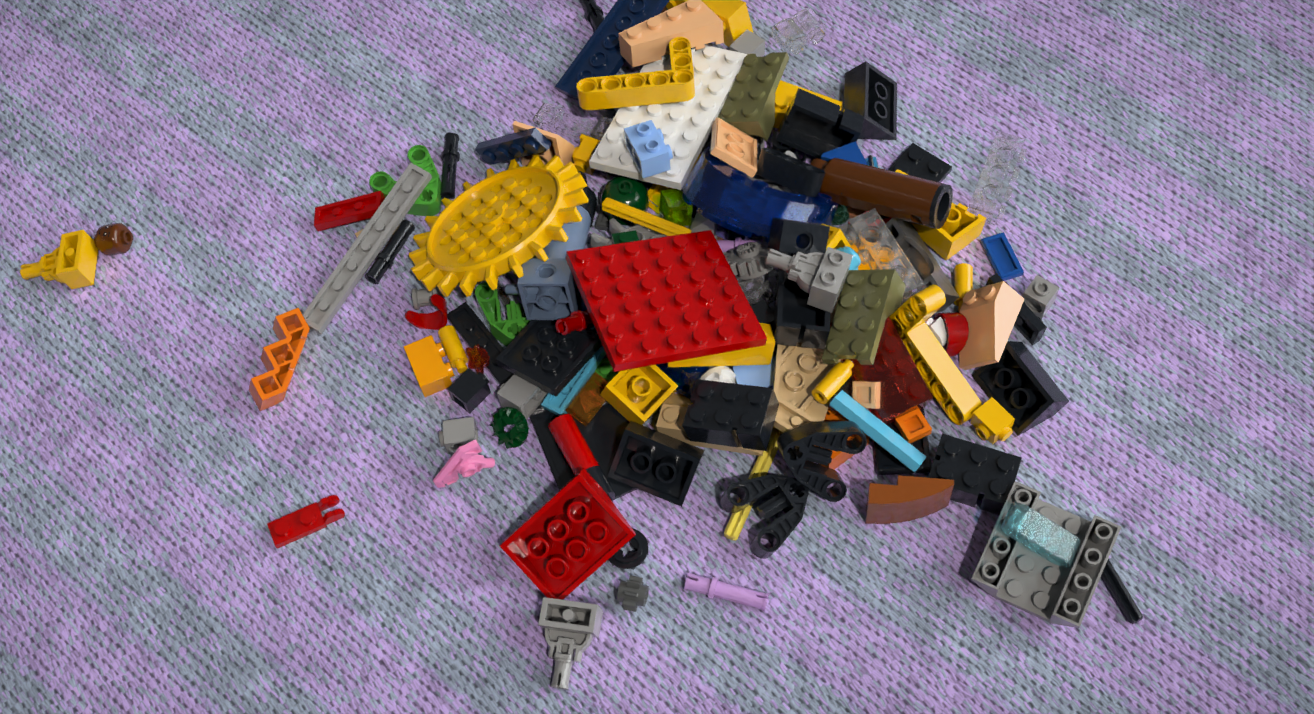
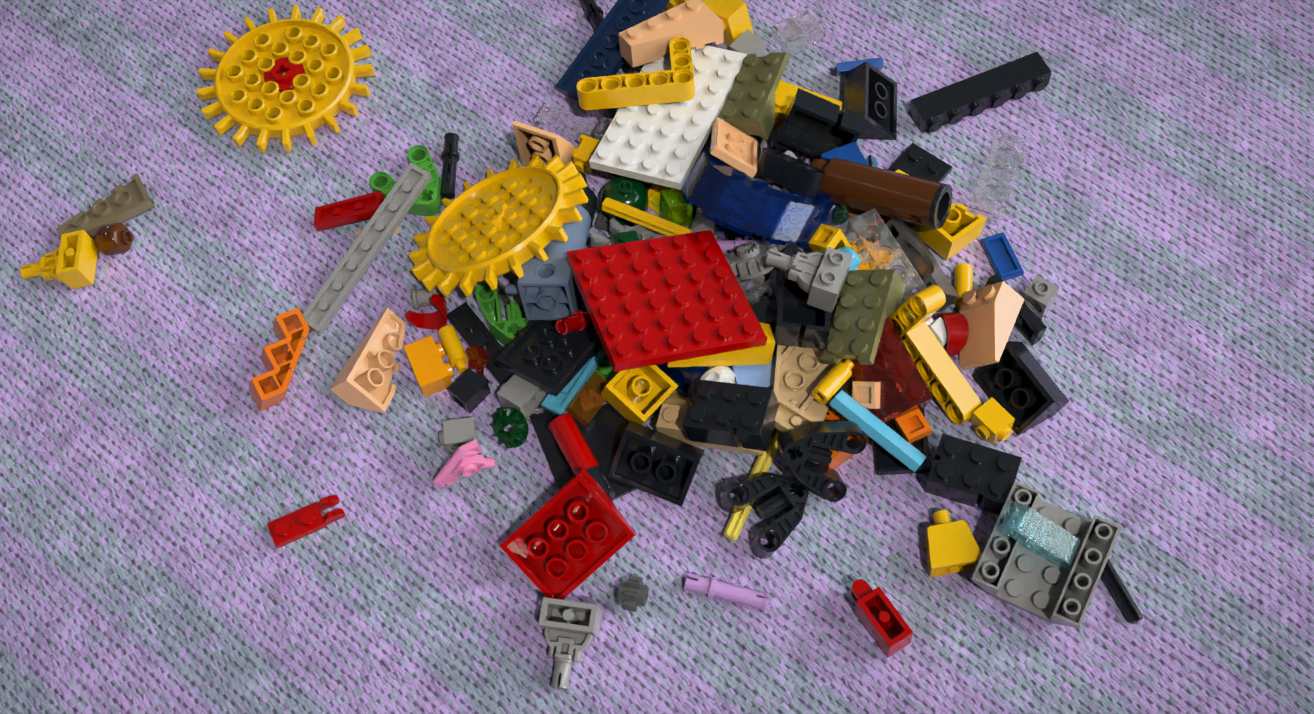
(117, 208): none -> dark tan wing
(283, 78): none -> yellow gear
(368, 372): none -> light nougat wedge
(385, 259): black pin -> none
(513, 146): dark blue plate -> none
(640, 545): black gear -> none
(648, 148): light blue brick -> none
(784, 234): black brick -> none
(843, 67): none -> blue tile
(880, 618): none -> red brick
(907, 500): dark orange slope -> none
(950, 546): none -> yellow torso
(980, 92): none -> black brick

